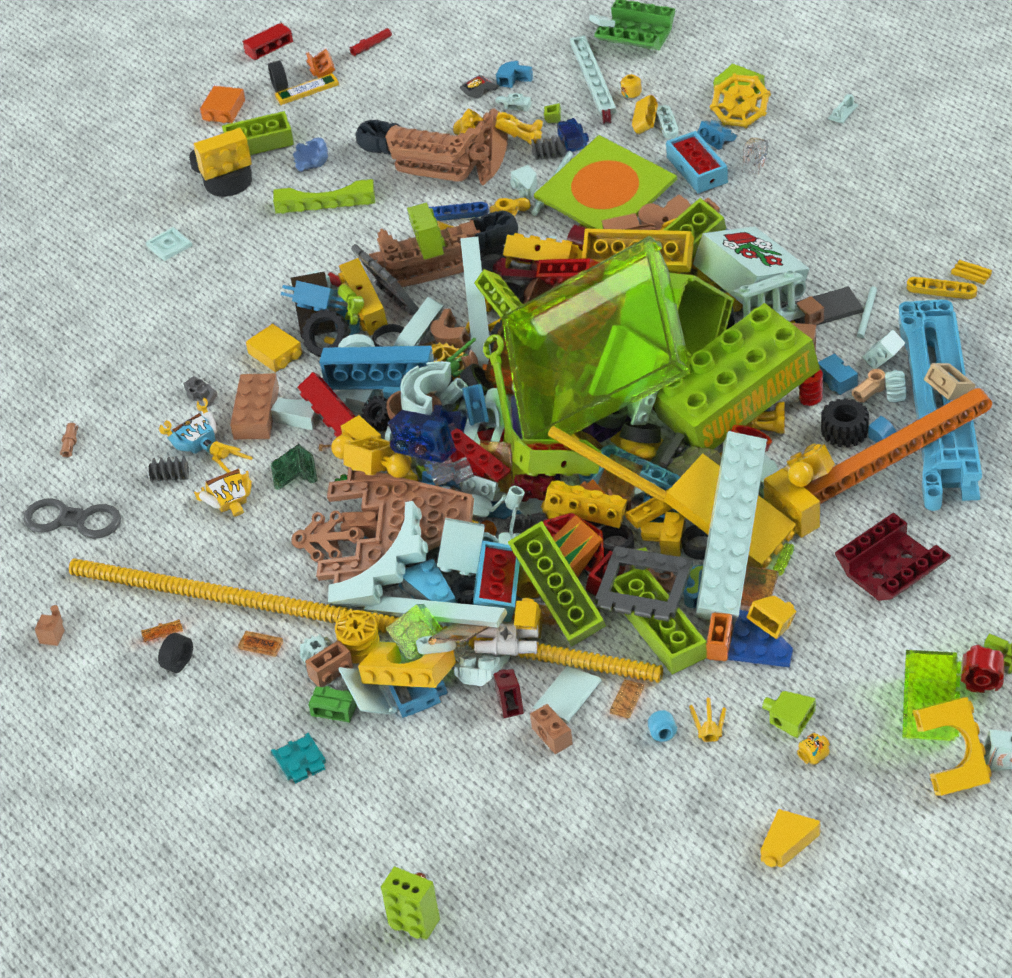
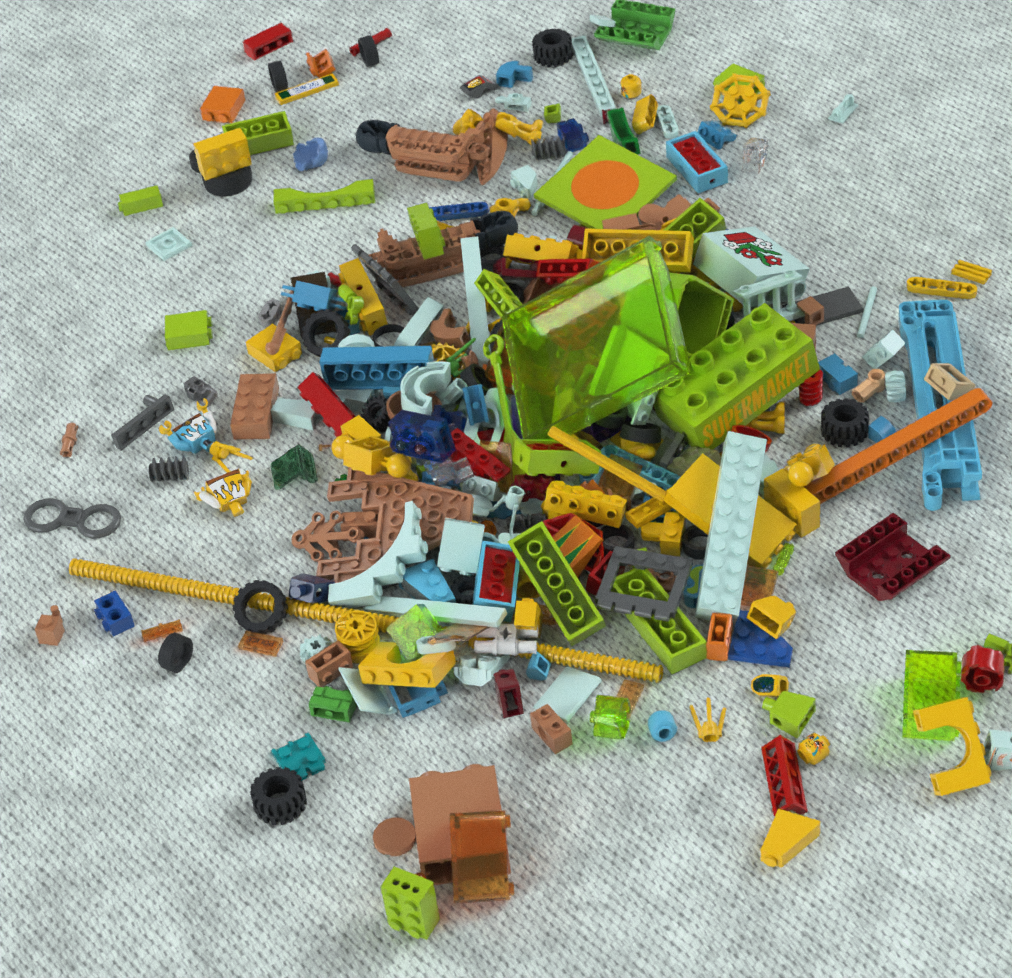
(113, 613): none -> blue brick
(140, 200): none -> lime brick
(155, 412): none -> dark grey piece
(188, 330): none -> lime brick
(250, 590): none -> black tyre
(273, 313): none -> light grey beam
(273, 347): none -> nougat bar
(279, 808): none -> black tyre
(305, 588): none -> dark blue torso
(368, 50): none -> black tyre
(394, 836): none -> nougat tile
(434, 798): none -> nougat brick
(480, 856): none -> clear orange windscreen
(538, 667): none -> medium azure brick
(552, 47): none -> black tyre
(610, 717): none -> clear neon green brick
(621, 131): none -> green arch
(769, 685): none -> rock
(787, 772): none -> red fence

